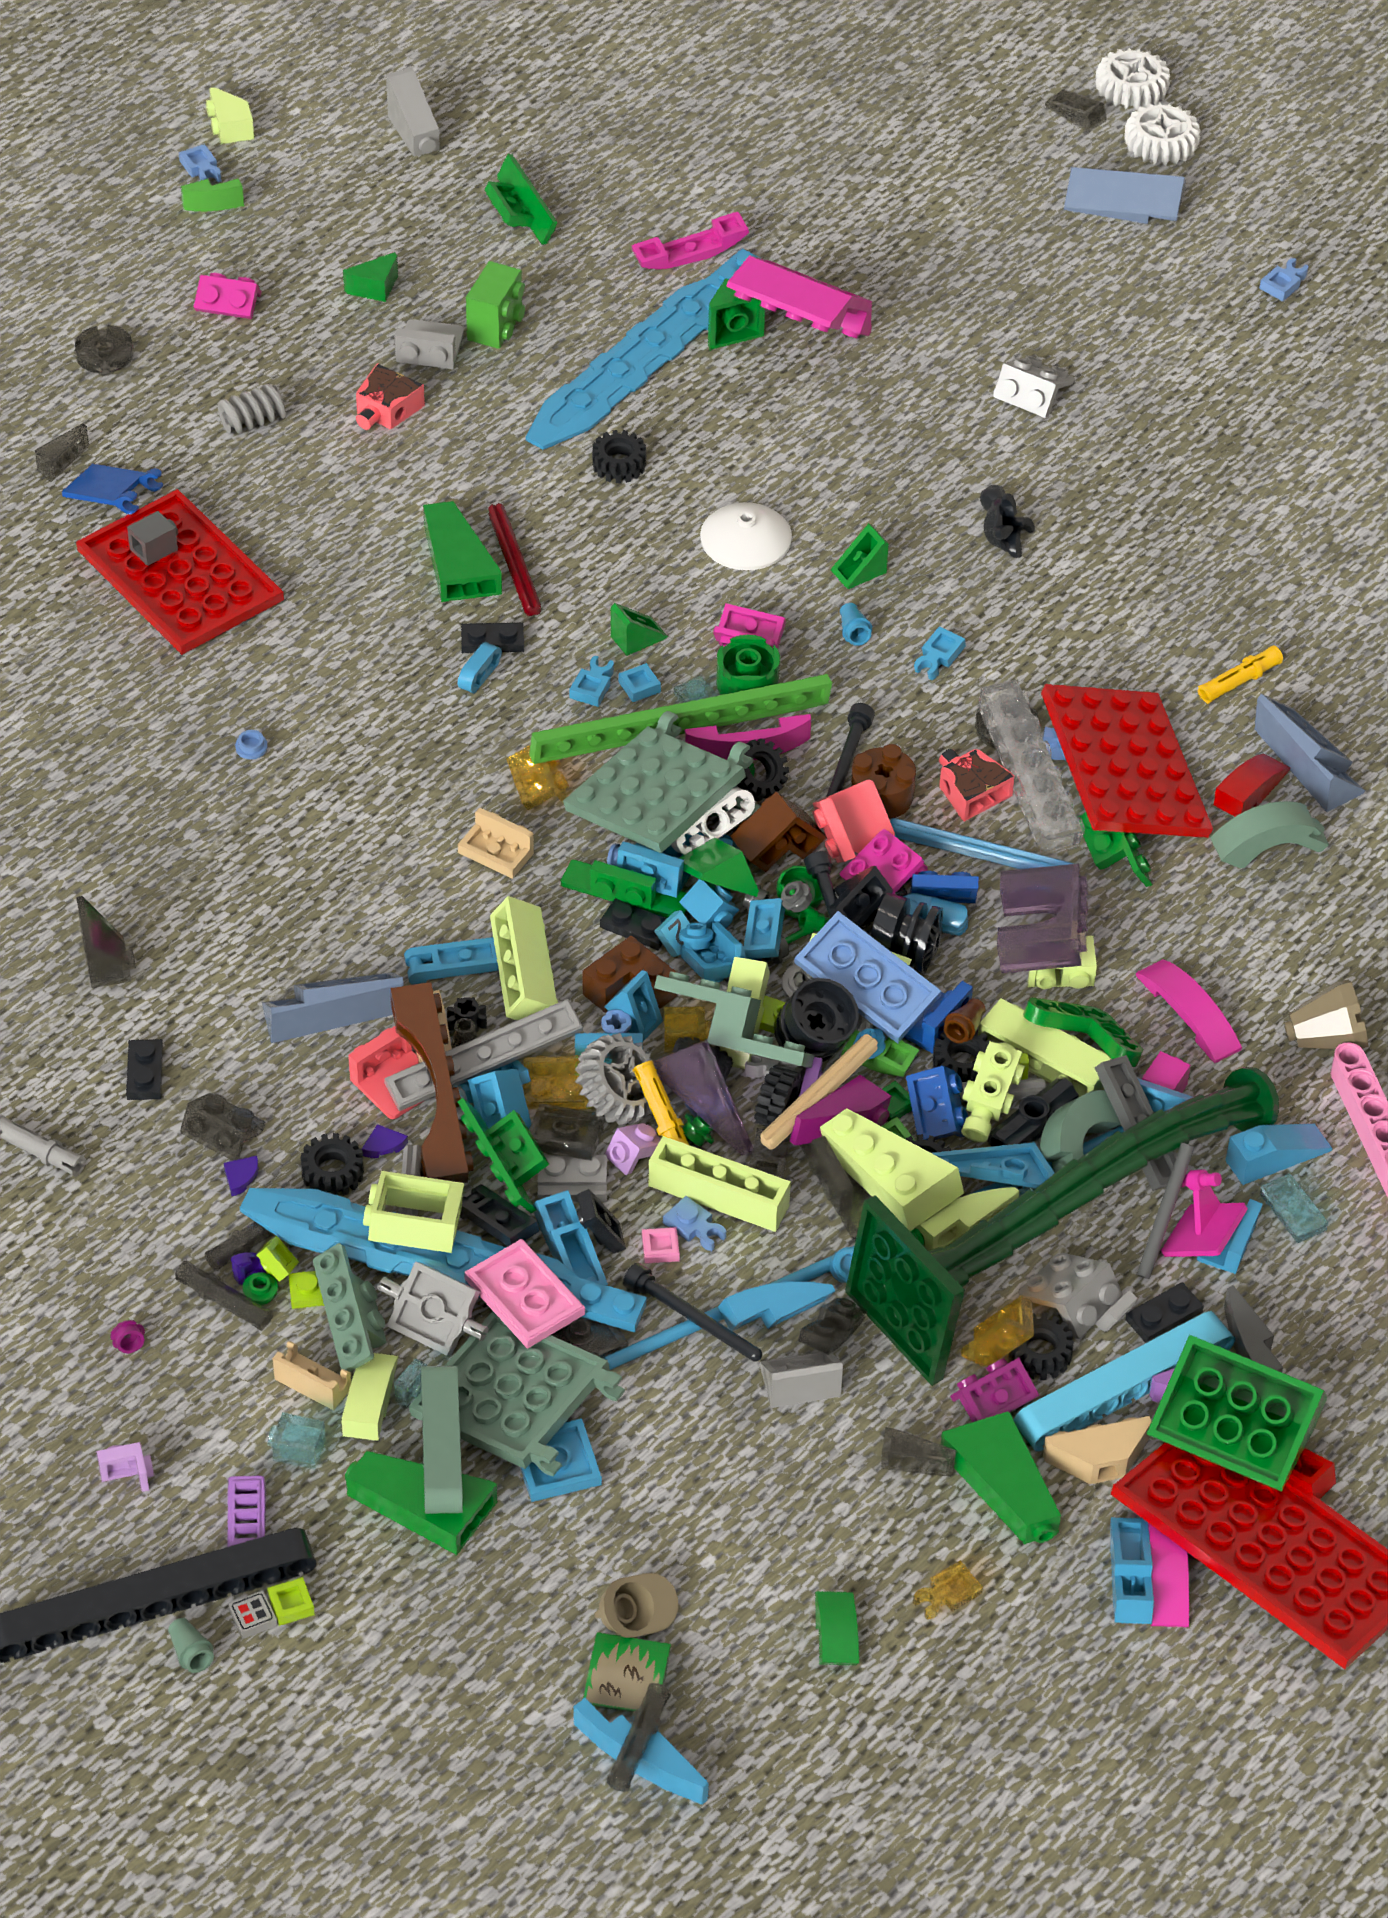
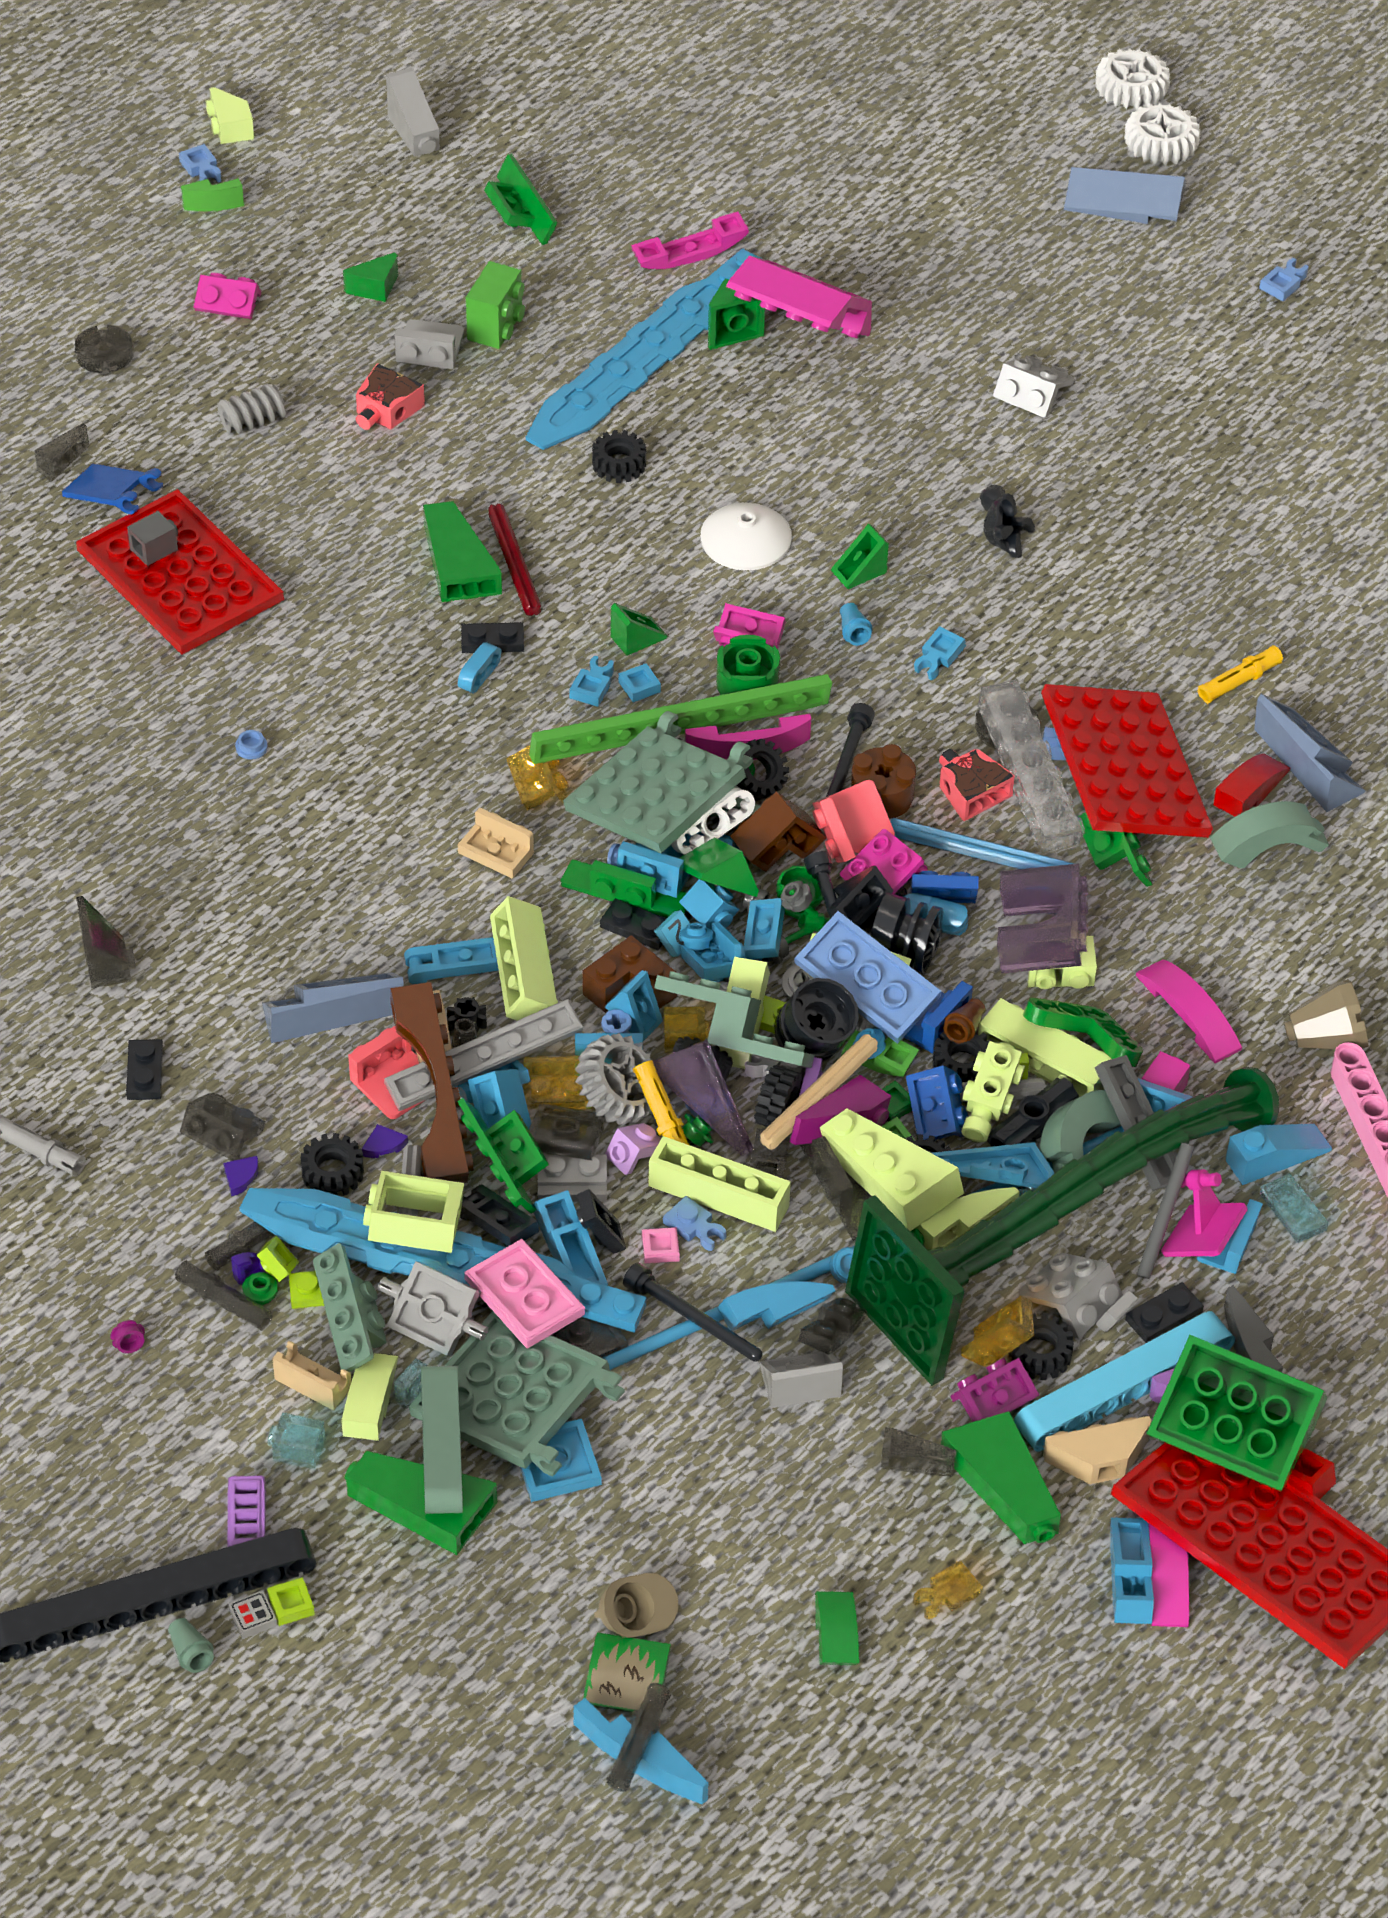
(125, 1461): lavender bracket -> none
(693, 690): clear light blue plate -> none
(1086, 114): clear smoke slope -> none

